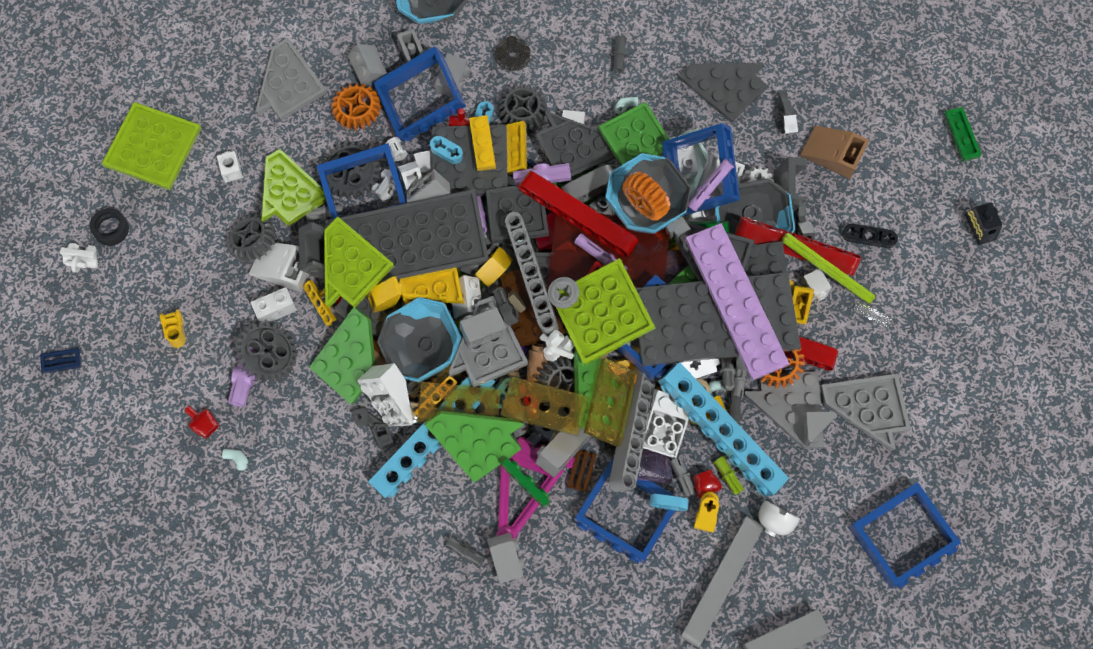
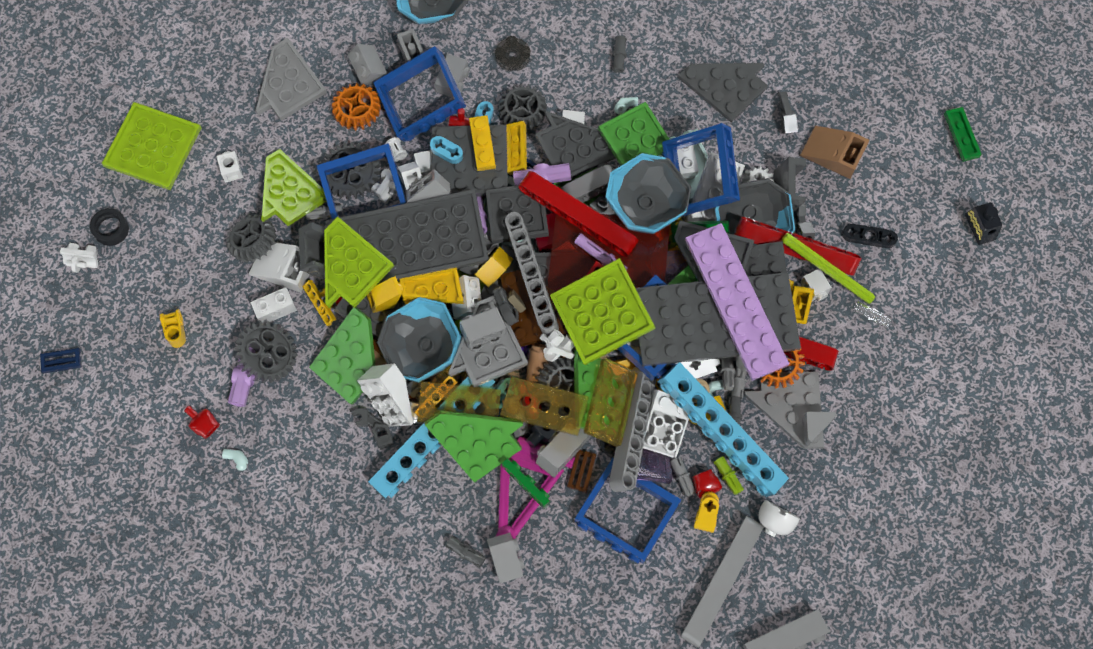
(562, 284): light grey gear -> none
(646, 196): orange gear -> none
(669, 502): medium azure beam -> none
(680, 230): light grey piece -> none
(709, 186): lavender pin -> none
(870, 405): light grey wing -> none
(880, 563): blue window -> none

